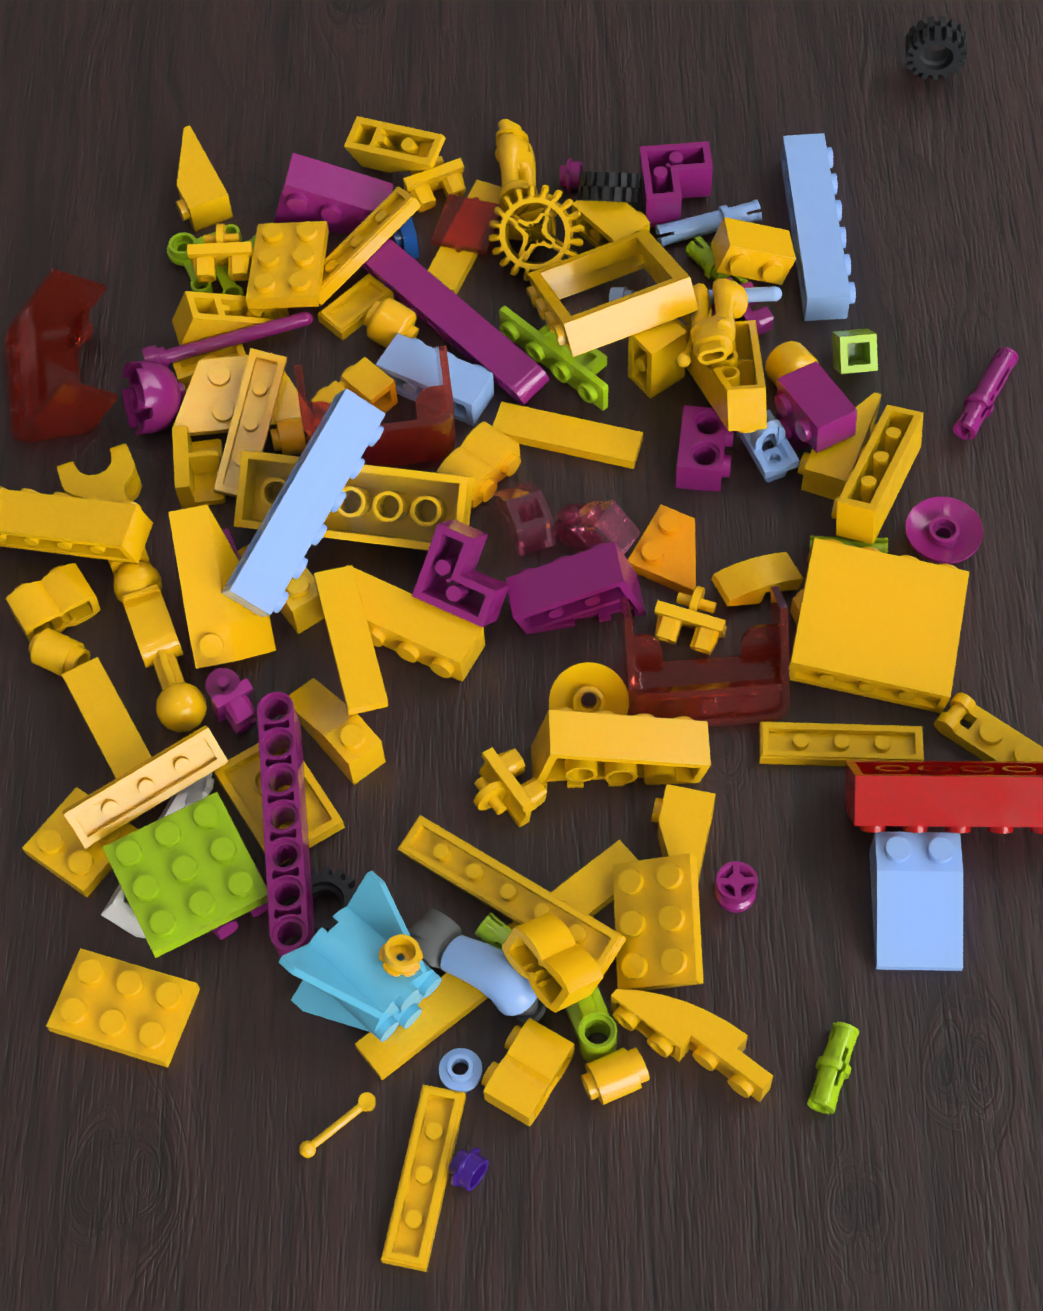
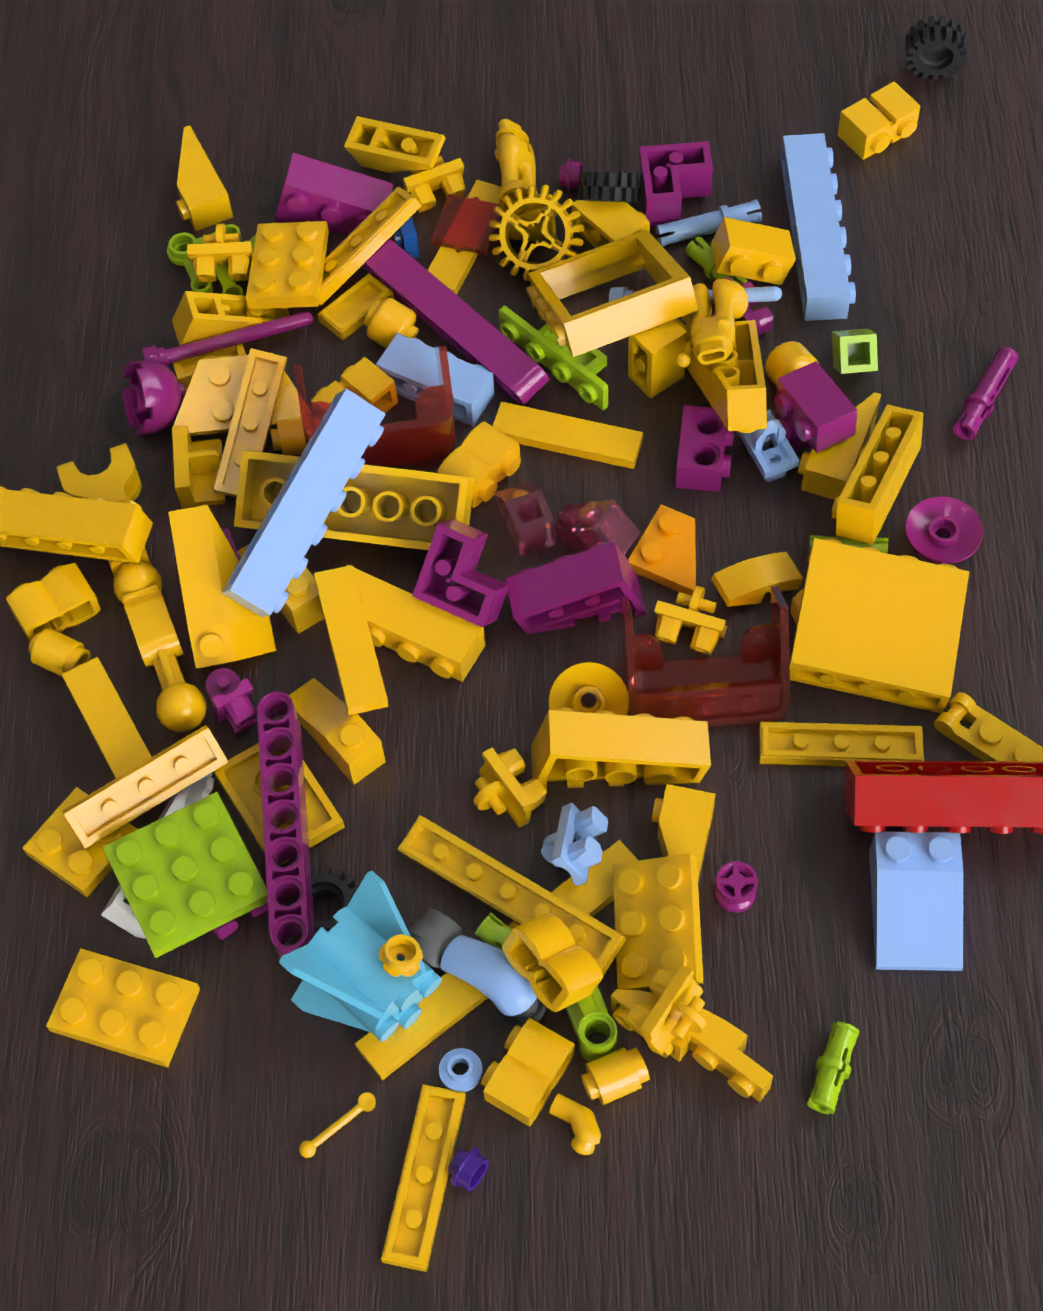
(44, 362): clear red windscreen -> none
(578, 855): none -> light blue hips
(582, 1122): none -> yellow arm
(674, 1011): none -> yellow hips
(872, 129): none -> yellow piece

